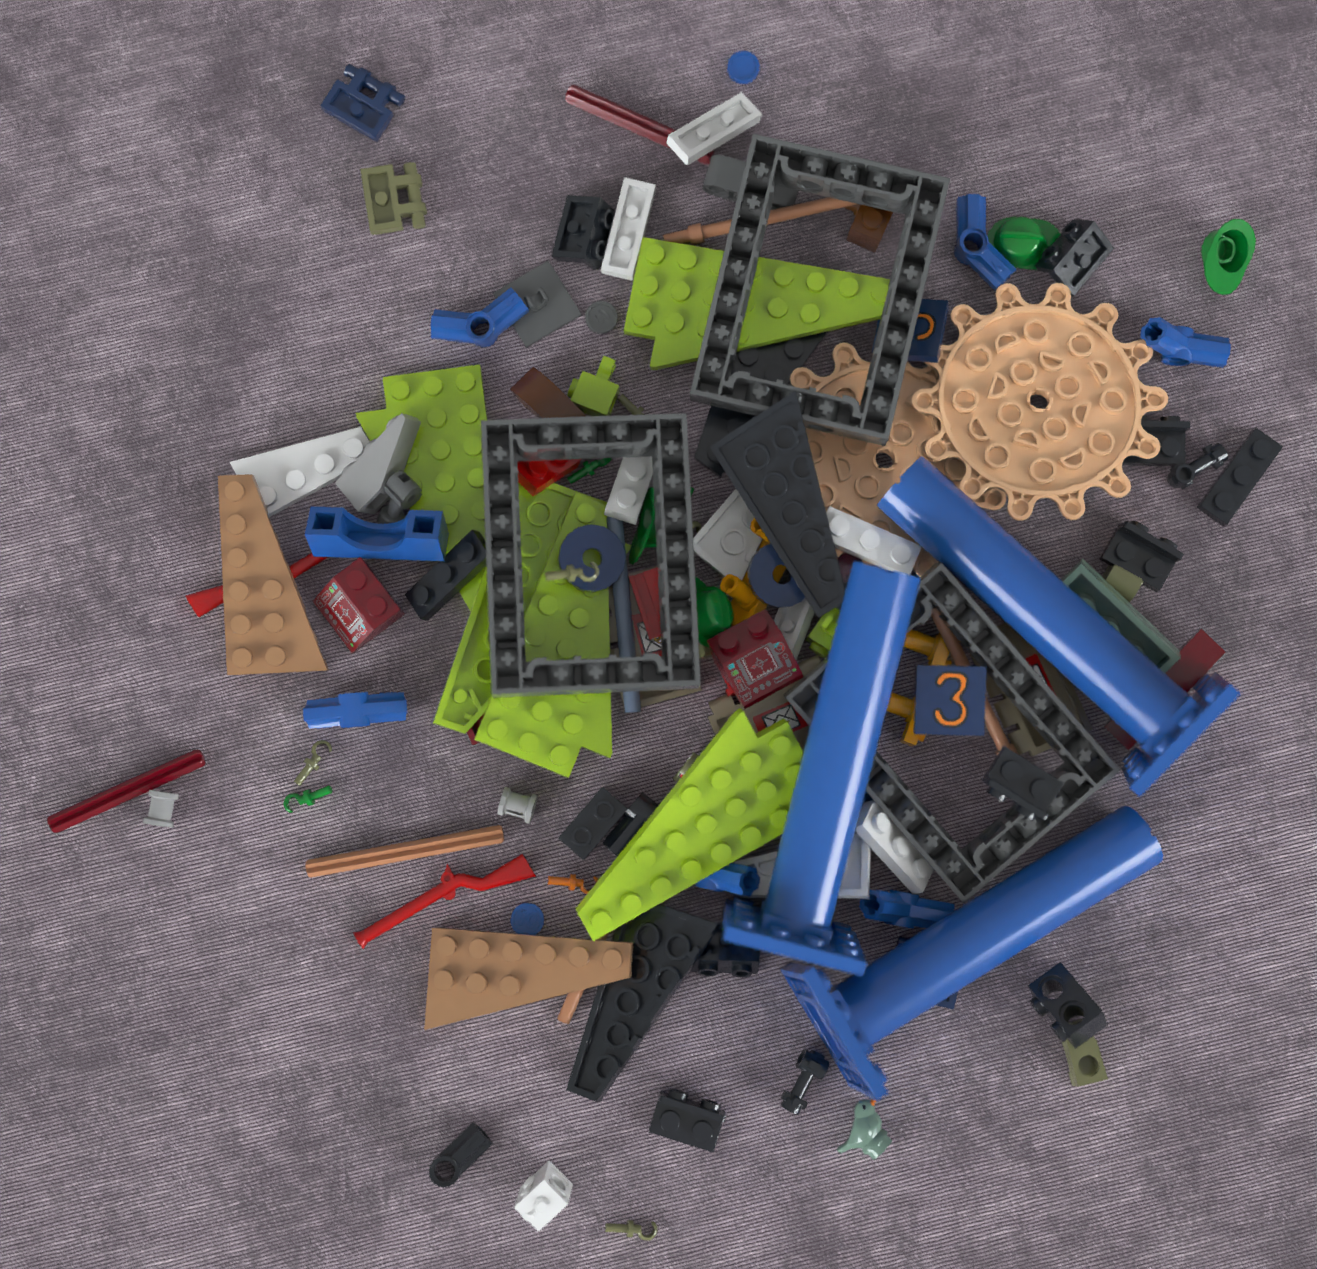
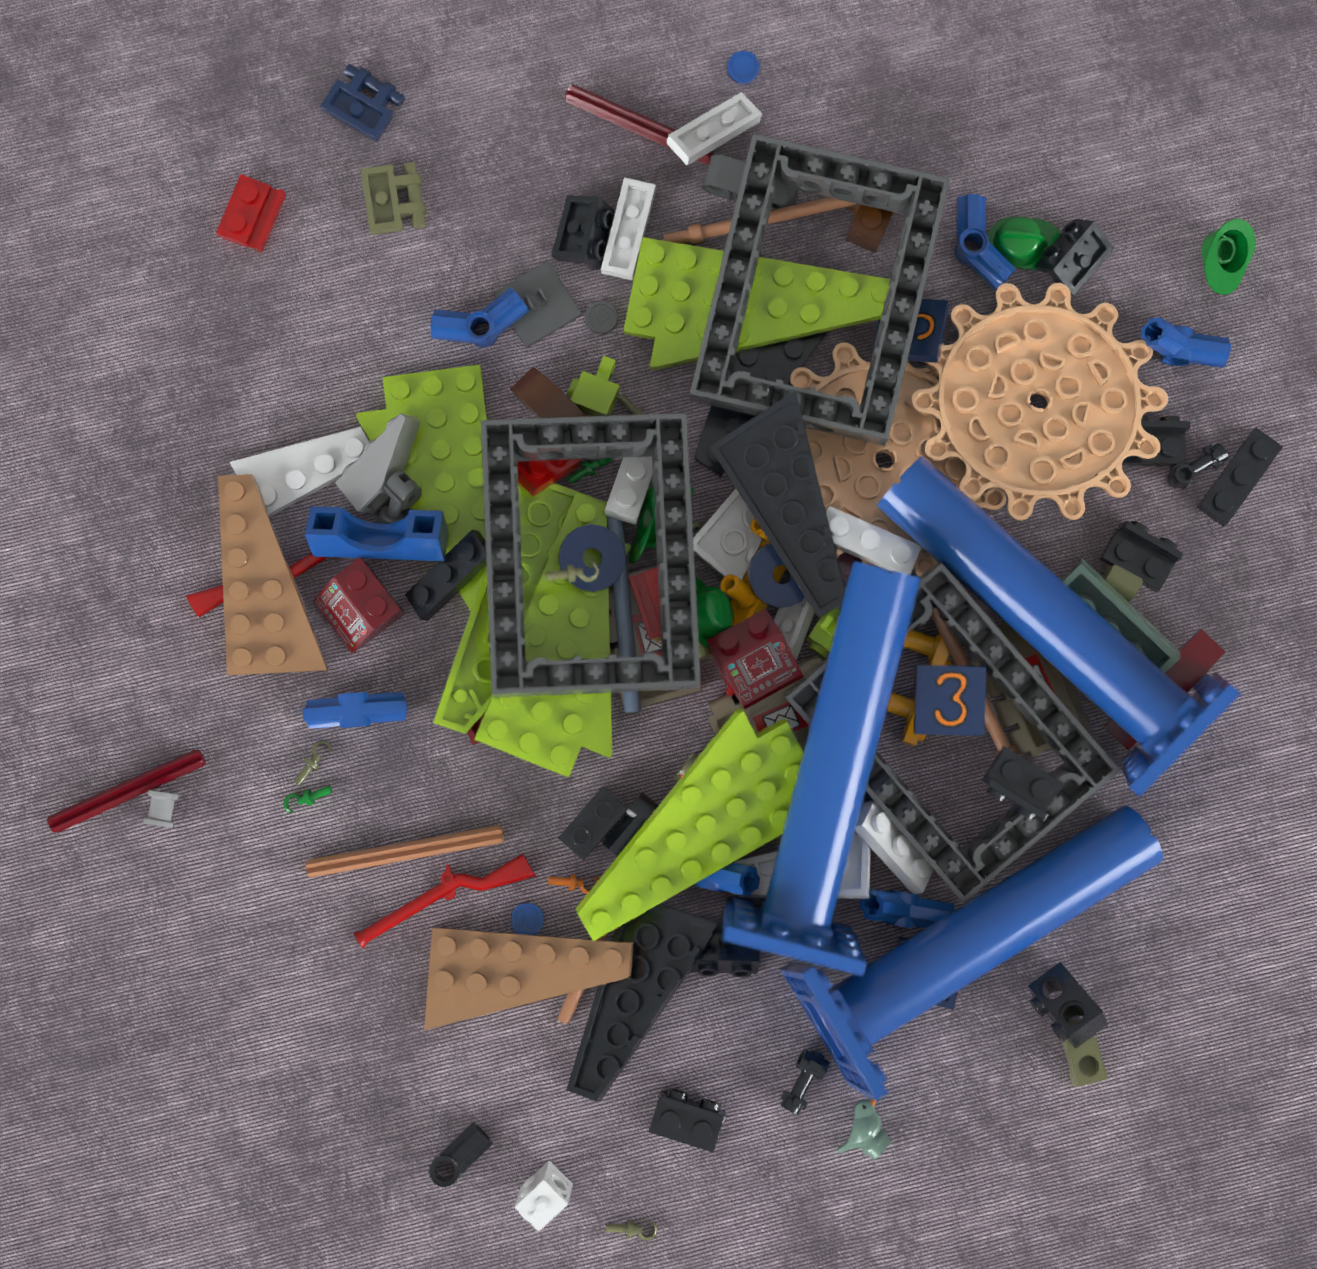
(251, 213): none -> red plate
(517, 805): light grey bush -> none

